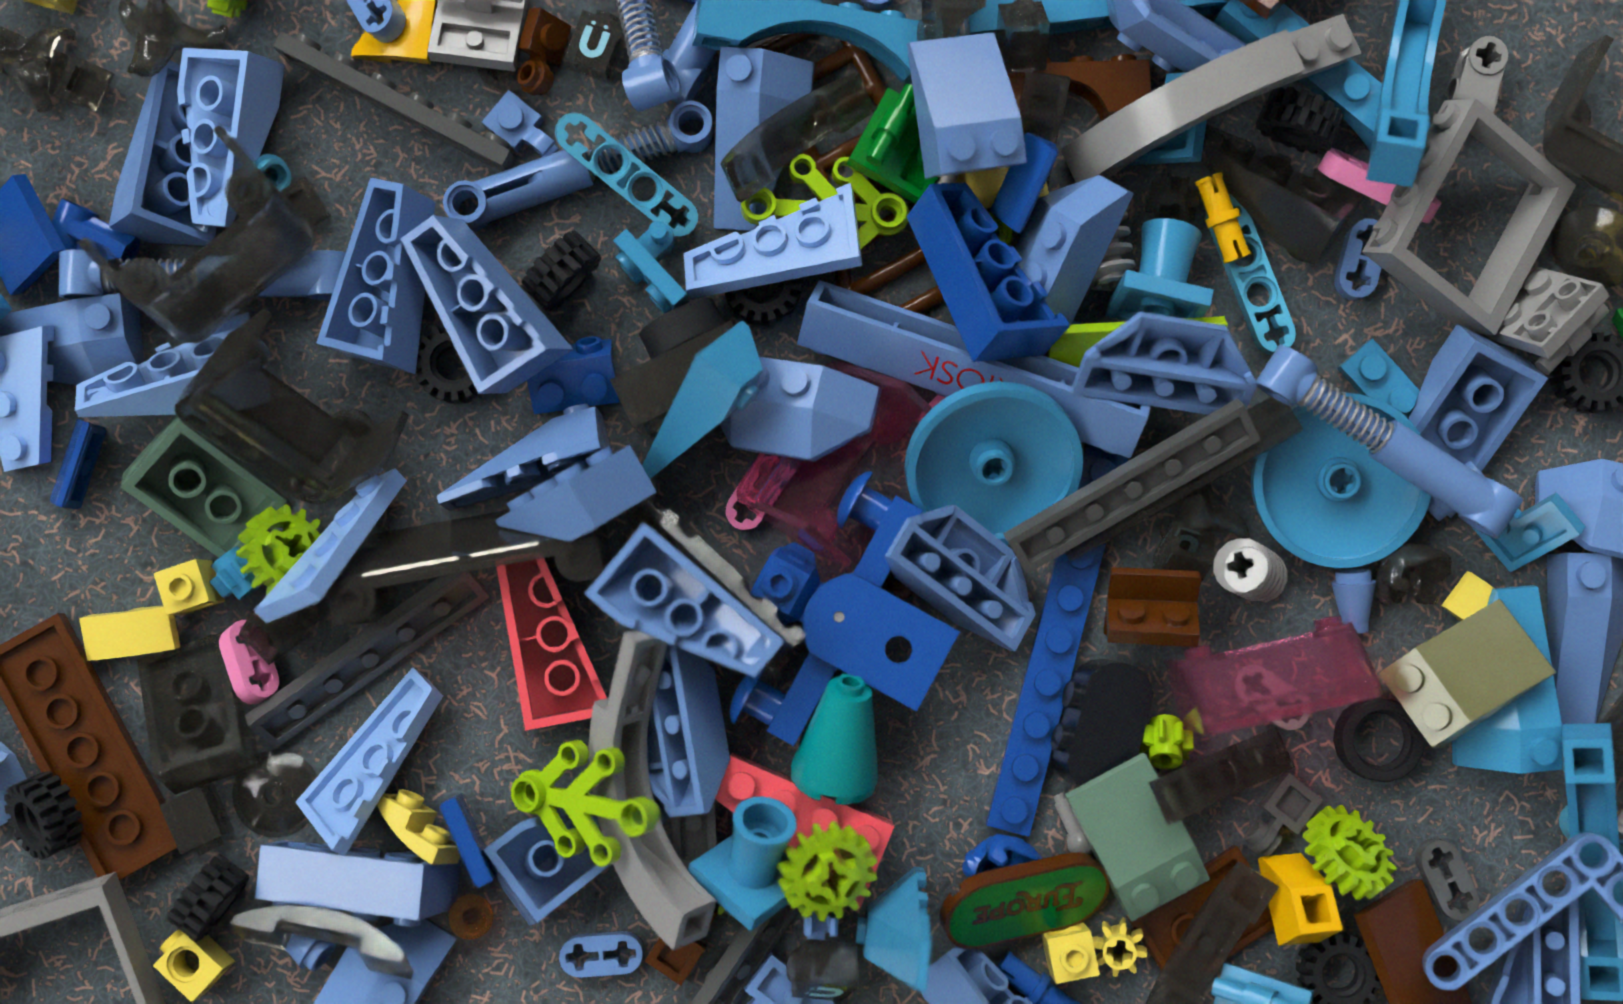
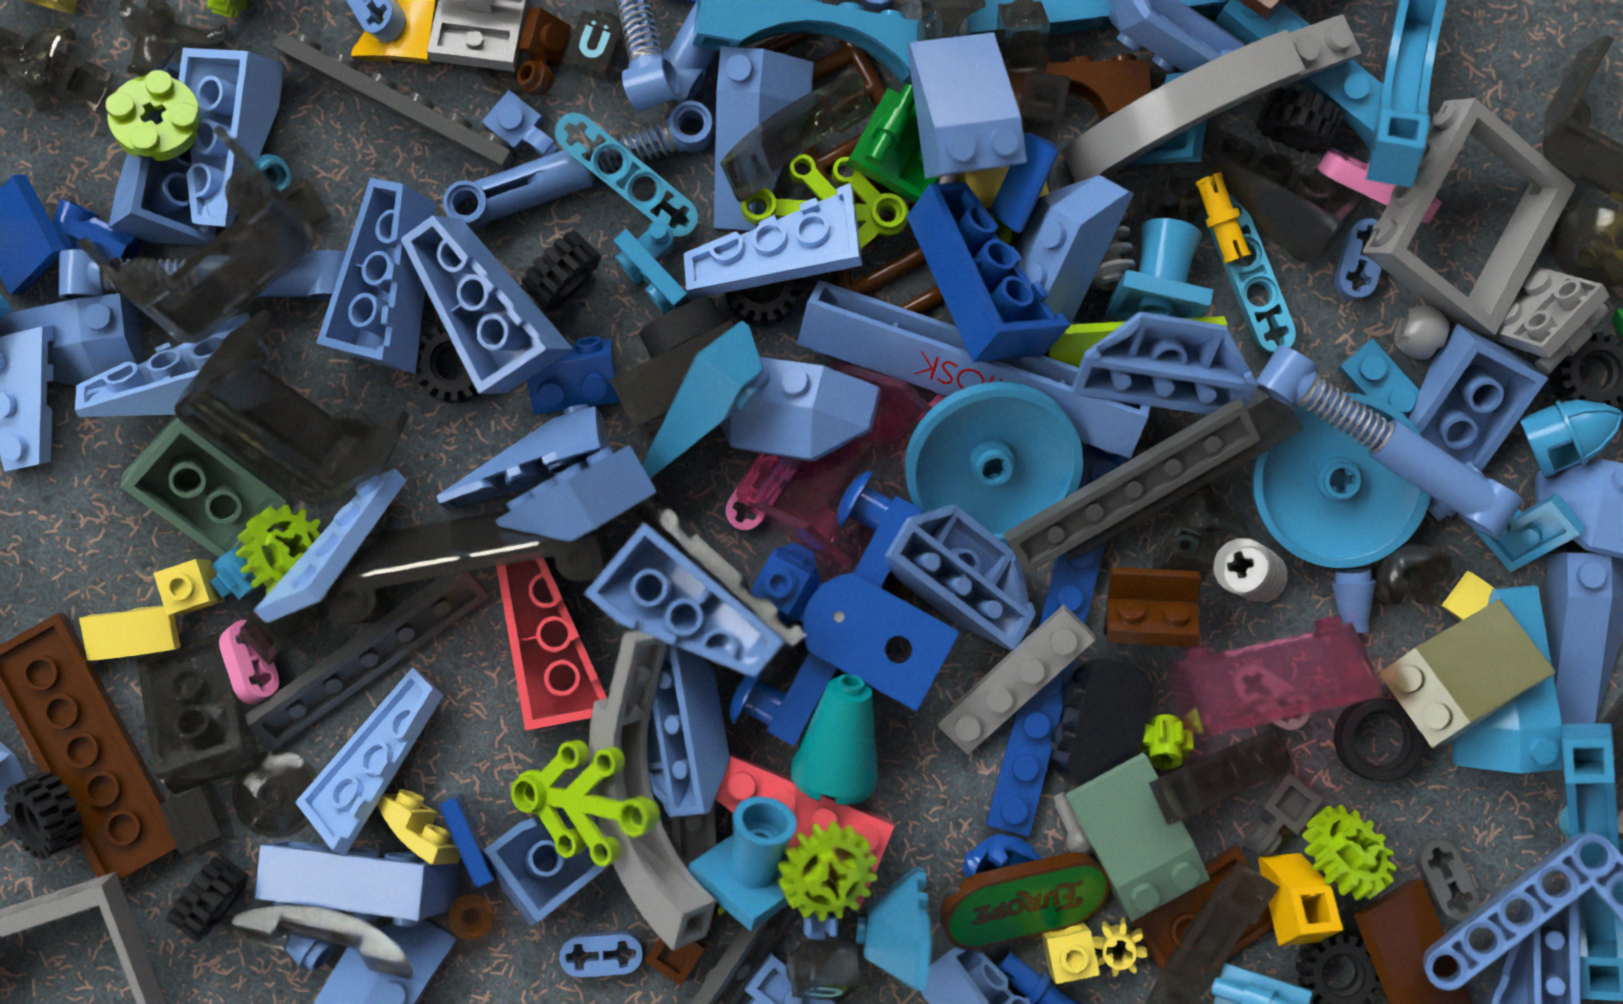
(78, 464): blue slope -> none
(145, 94): none -> lime plate
(190, 982): light yellow brick -> none
(1016, 679): none -> light grey plate
(1421, 332): none -> light grey piece
(1474, 80): light grey piece -> none
(1570, 433): none -> dark azure helmet

